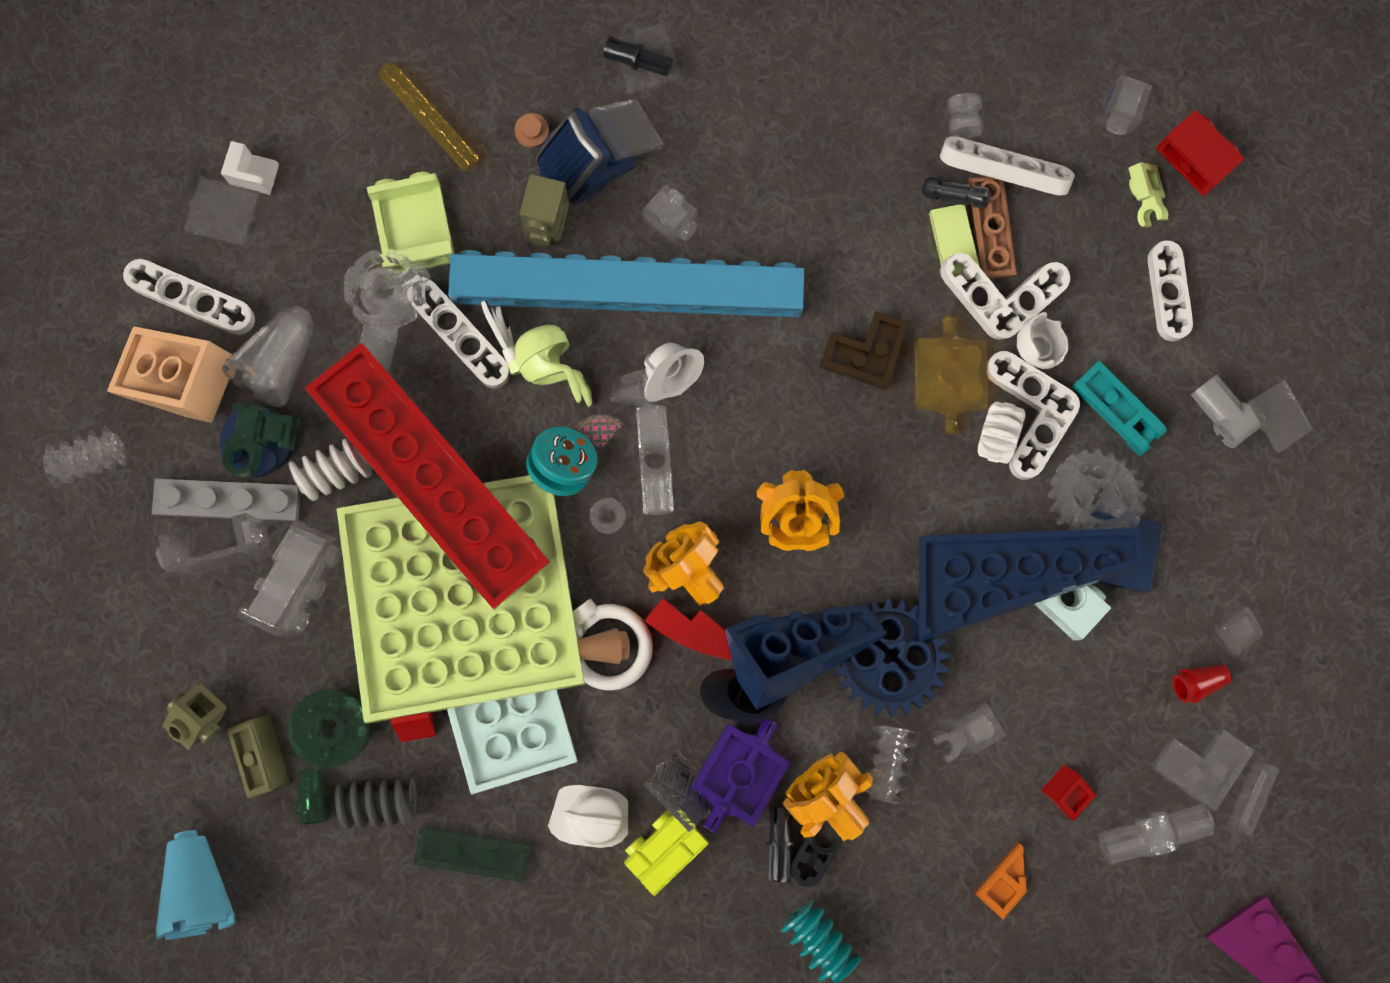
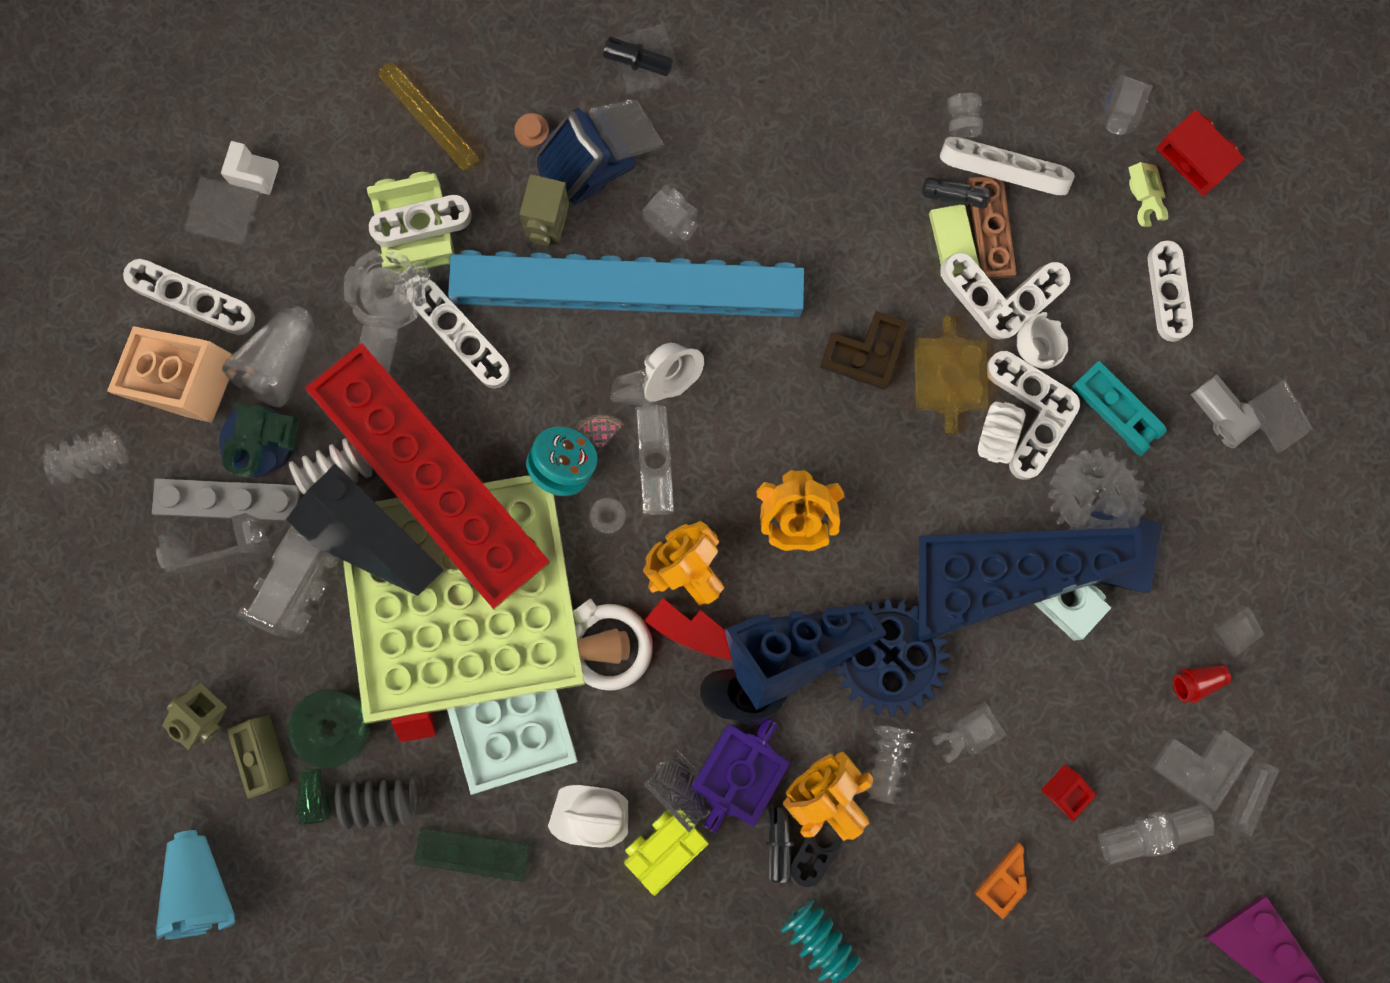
(354, 528): none -> black wedge
(407, 212): none -> white beam
(537, 354): yellowish green hair -> none

